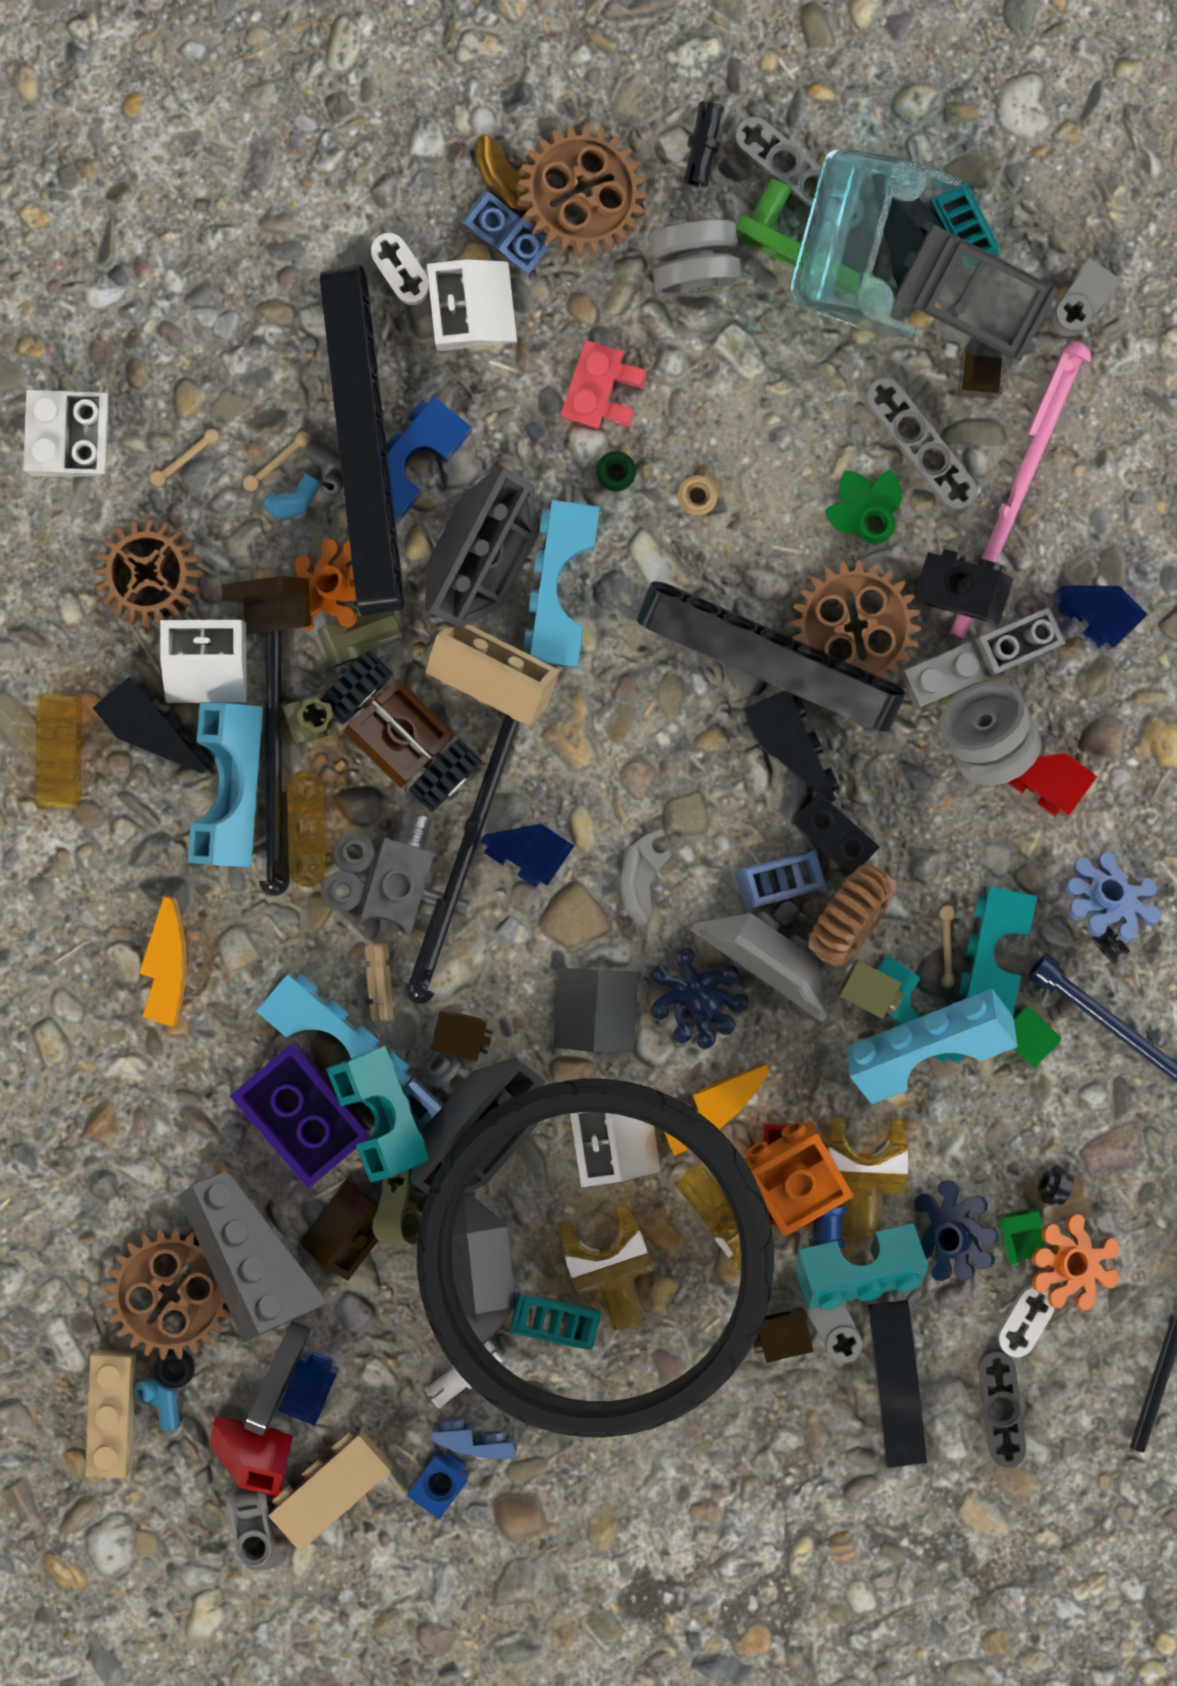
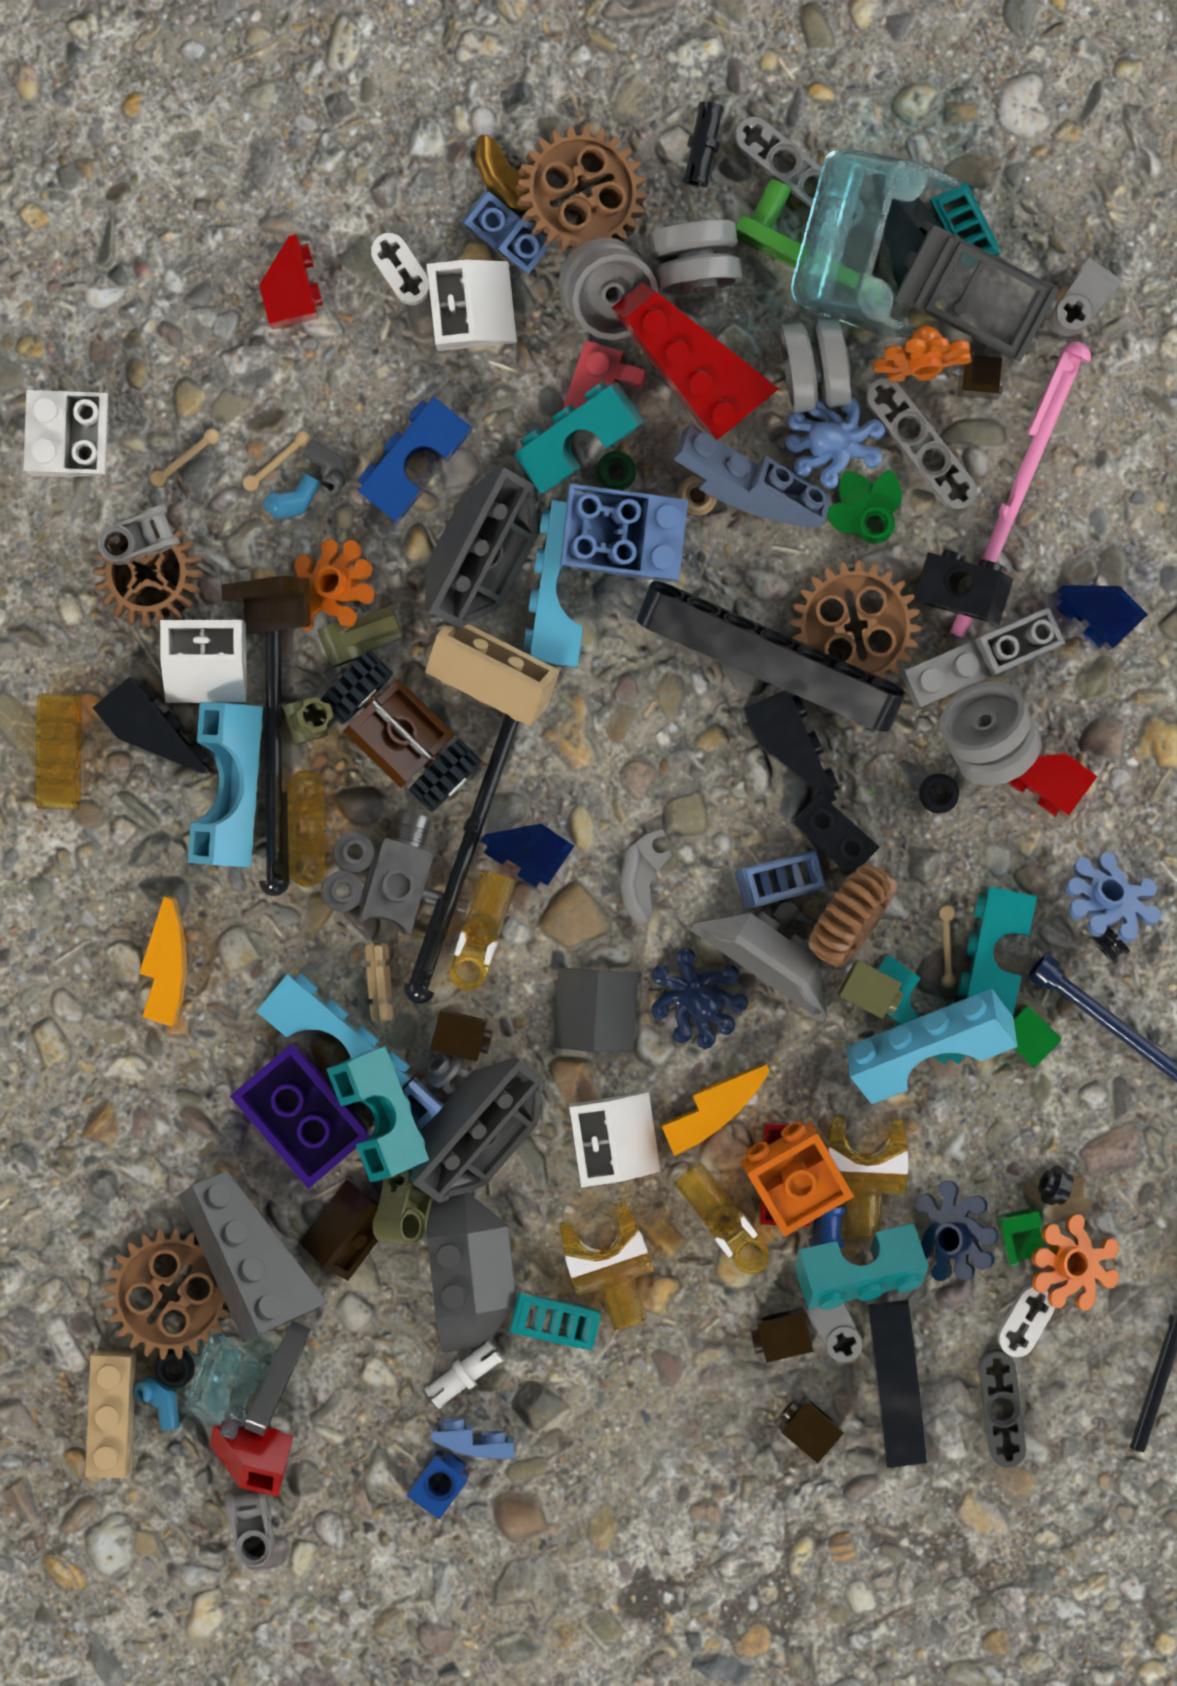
(140, 536): none -> light grey piece
(214, 1383): none -> clear light blue plate
(287, 287): none -> red slope
(309, 1388): clear blue slope -> none
(329, 1488): tan brick -> none
(362, 441): black beam -> none
(486, 911): none -> clear yellow connector
(498, 1383): black tyre -> none
(549, 455): none -> teal arch
(599, 277): none -> light grey wheel
(624, 533): none -> medium blue slope
(699, 369): none -> red wedge
(755, 488): none -> sand blue slope
(809, 1428): none -> dark brown brick
(820, 364): none -> light grey wheel
(832, 441): none -> medium blue animal
(922, 356): none -> orange animal
(950, 799): none -> black plate

